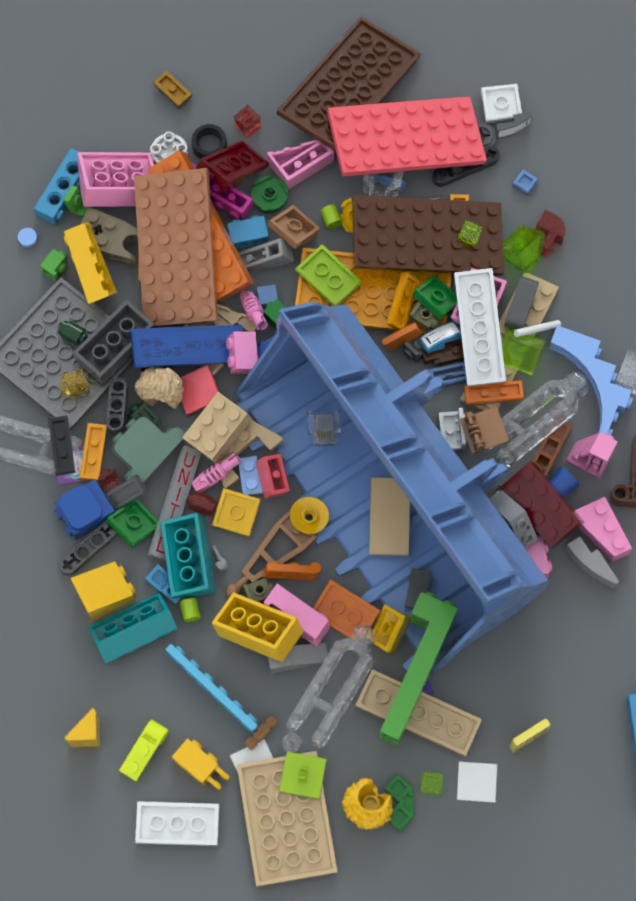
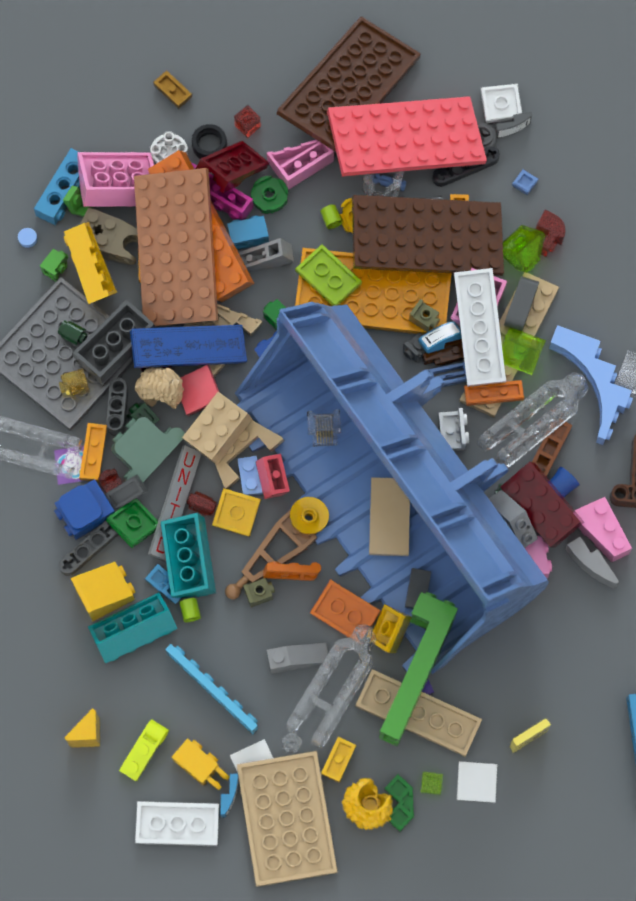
(61, 445): black plate -> none
(215, 473): bright pink hinge -> none
(221, 564): light grey hand -> none
(228, 799): none -> dark azure slope
(242, 352): bright pink brick -> none
(253, 309): bright pink hinge -> none
(257, 627): yellow brick -> none
(259, 734): medium nougat axle -> none
(267, 294): medium blue tile -> none
(294, 227): medium nougat plate -> none
(302, 775): lime piece -> none
(313, 623): bright pink wedge -> none
(338, 759): none -> yellow plate
(398, 338): orange tile -> none
(402, 301): light orange plate -> none
(436, 297): green tile -> none
(470, 232): clear neon green tile -> none
(484, 429): medium nougat hinge -> none
(536, 328): white bar -> none
(593, 453): bright pink wedge -> none

